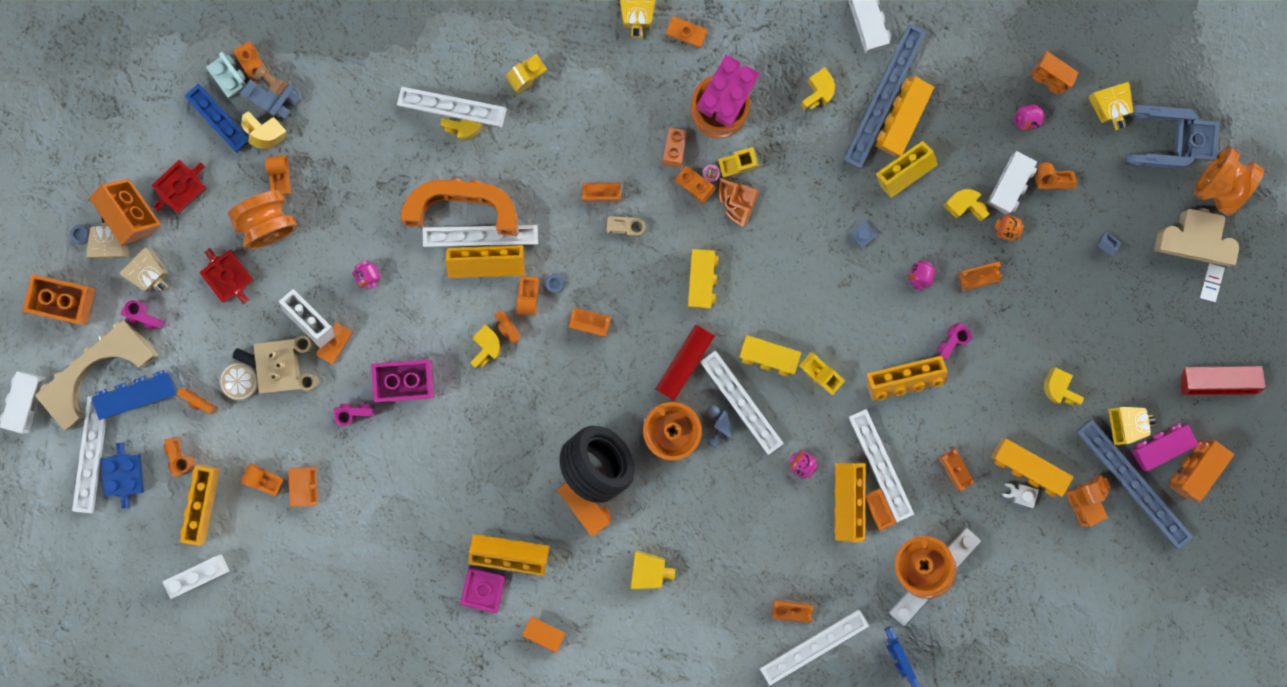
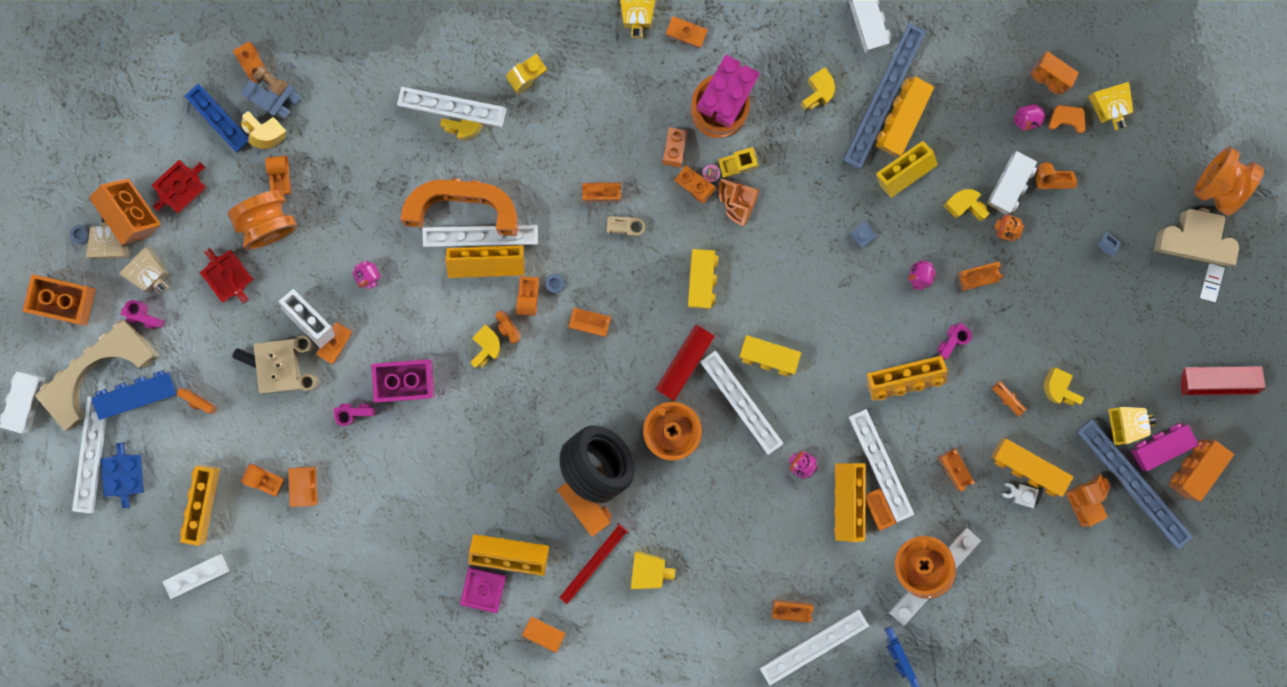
(173, 450): orange plate -> none
(226, 75): light aqua bracket -> none
(238, 381): dish -> none
(593, 563): none -> red axle
(721, 424): sand blue piece -> none
(821, 373): yellow brick -> none
(1009, 398): none -> orange pin
(1068, 116): none -> orange piece
(1192, 140): sand blue plate -> none

